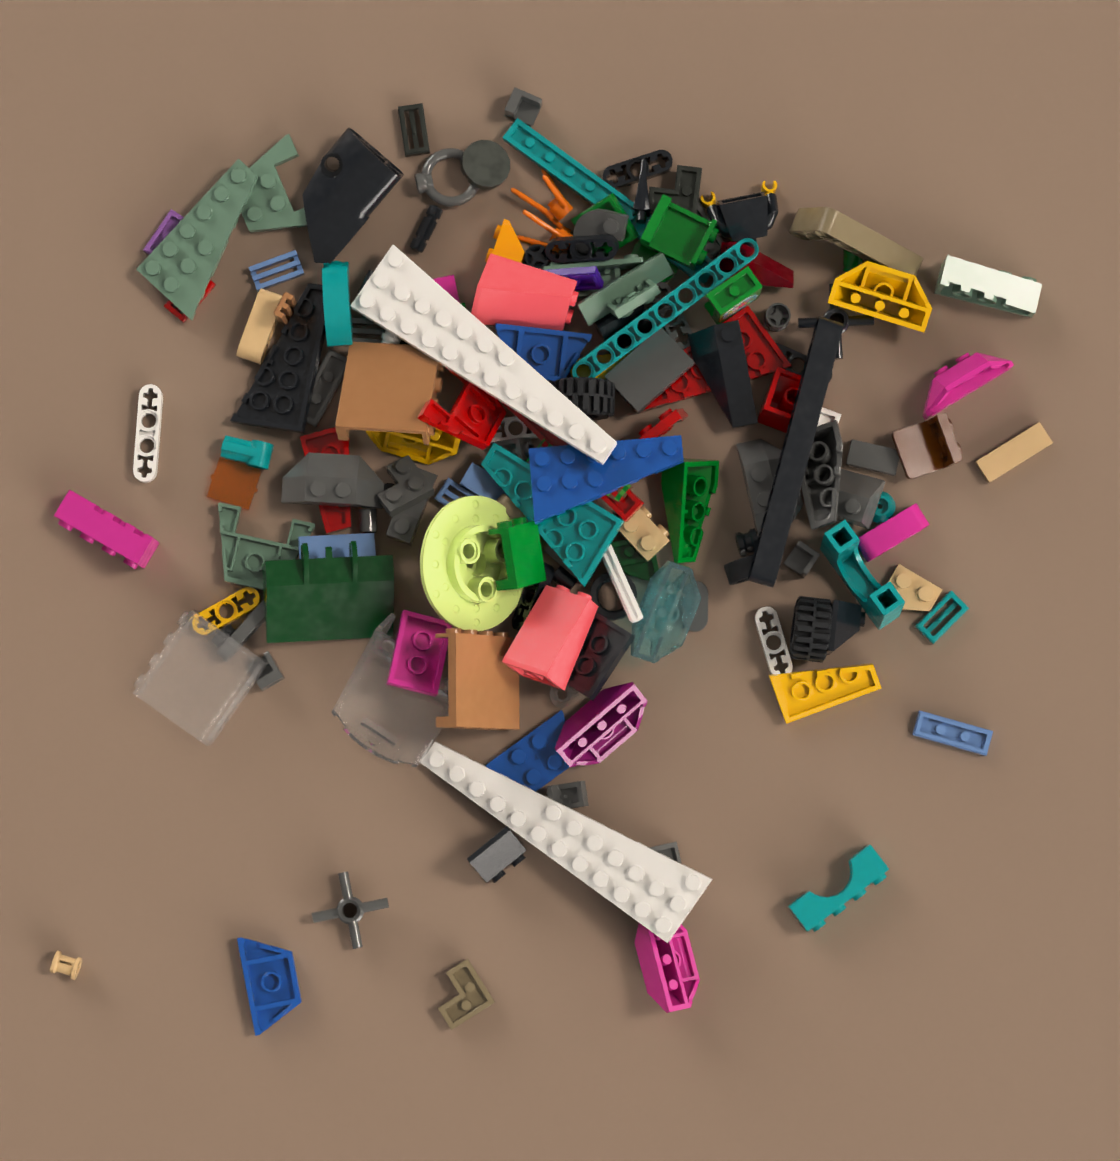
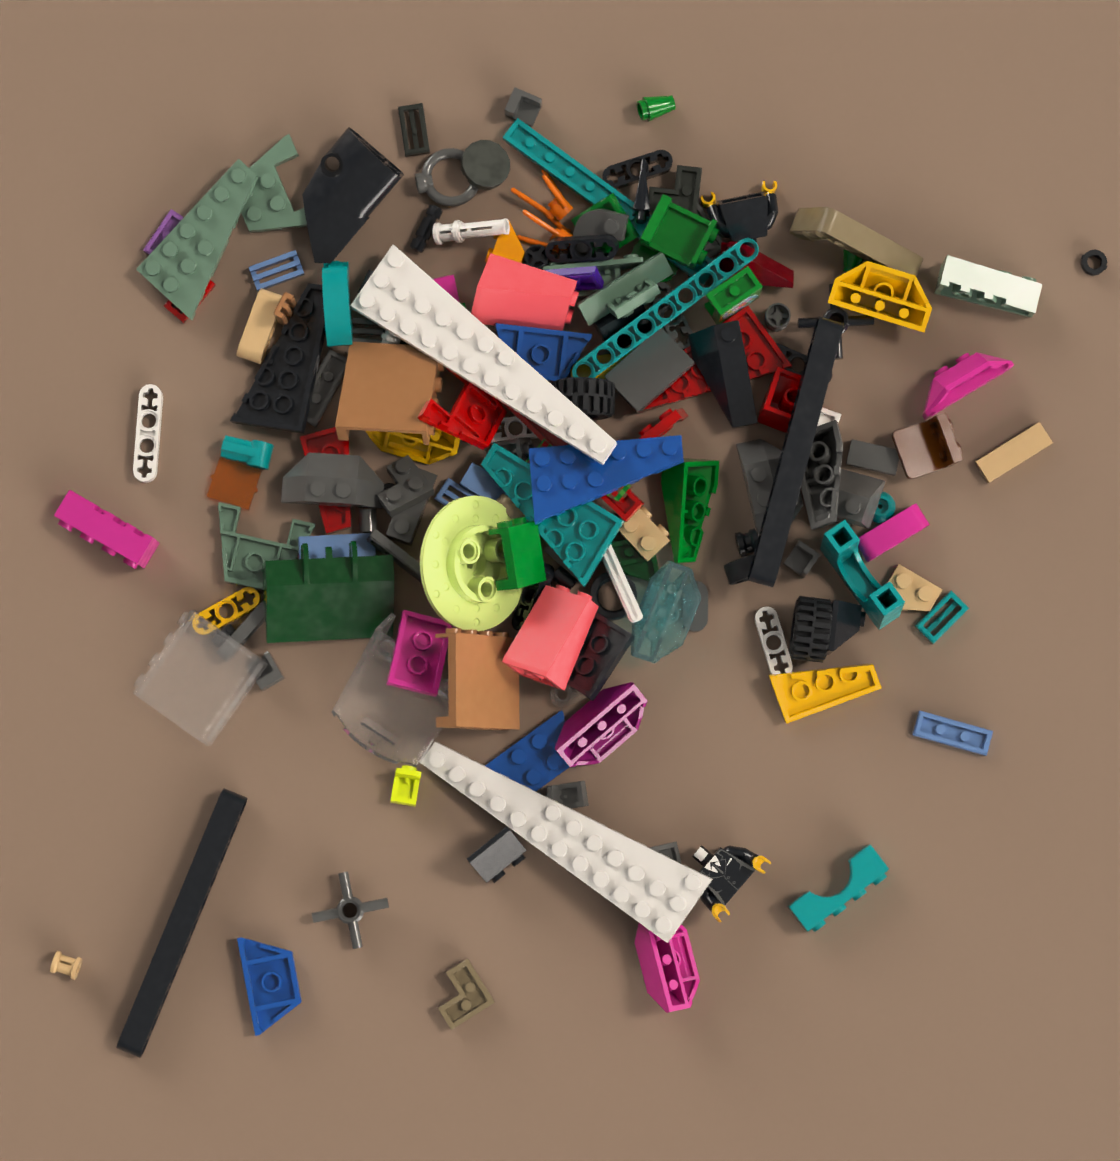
(182, 923): none -> black beam
(400, 557): none -> dark grey tile
(405, 786): none -> neon yellow bracket
(459, 232): none -> white pin
(654, 107): none -> green cone
(729, 871): none -> black torso
(1097, 253): none -> black piece

